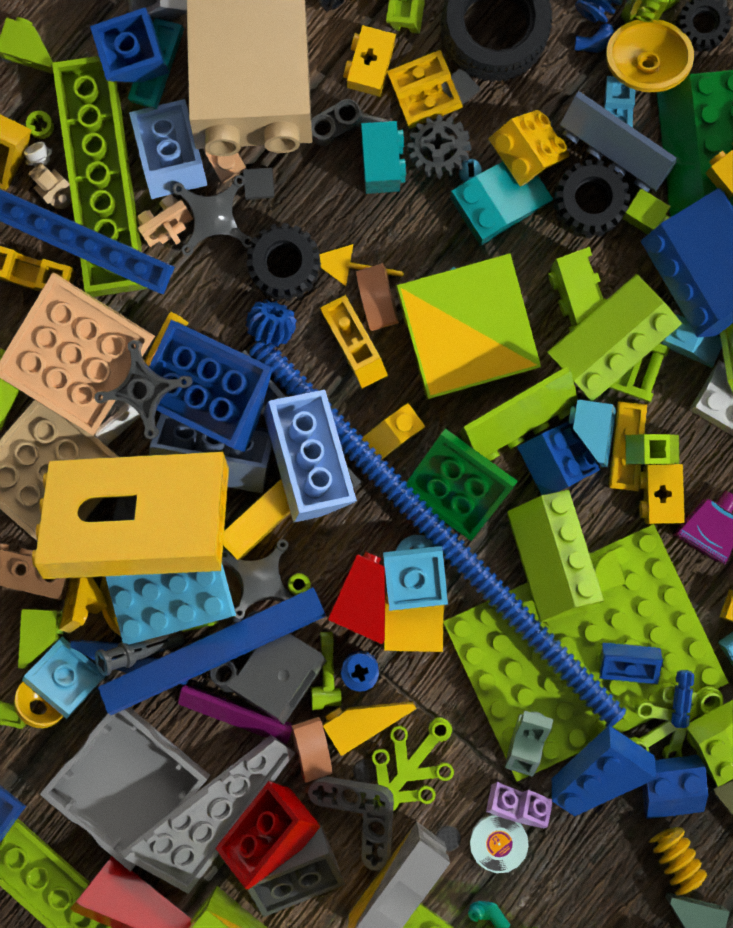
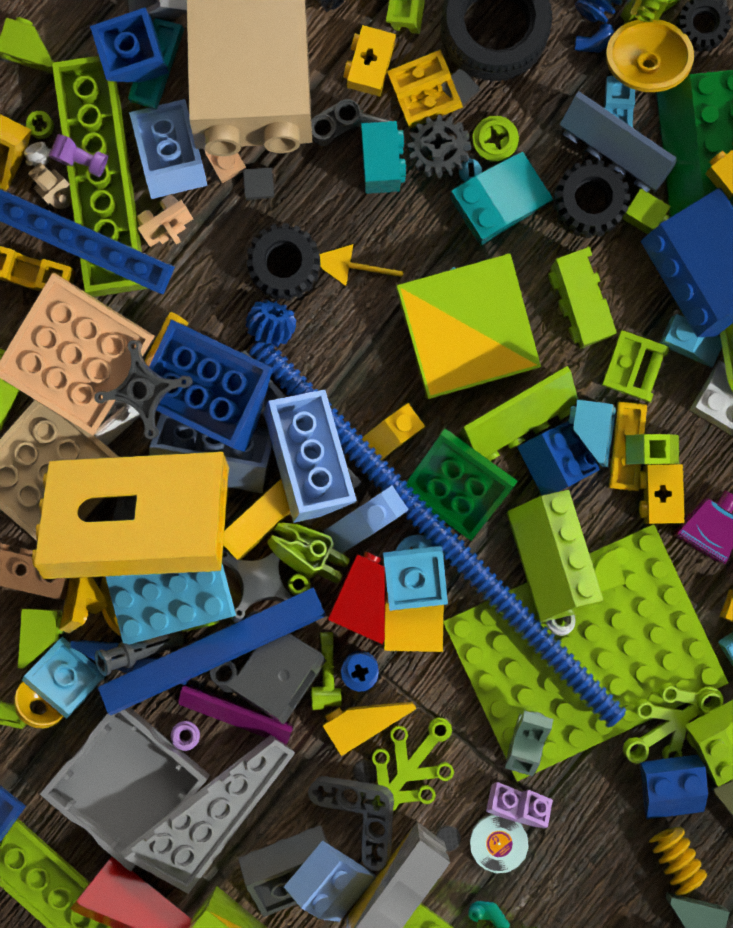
(67, 153): none -> medium lavender leg
(181, 744): none -> lavender plate
(212, 214): dark grey piece -> none
(267, 834): red slope -> none
(307, 551): none -> lime hinge
(312, 749): nougat slope -> none
(328, 883): none -> light blue slope
(354, 341): yellow slope -> none
(366, 520): none -> light blue slope
(377, 297): nougat slope -> none
(500, 126): none -> lime gear
(528, 145): yellow bracket -> none
(562, 630): none -> white plate
(602, 772): blue wedge -> none
(615, 337): lime slope -> none
(630, 663): blue slope -> none
(682, 698): blue axle -> none

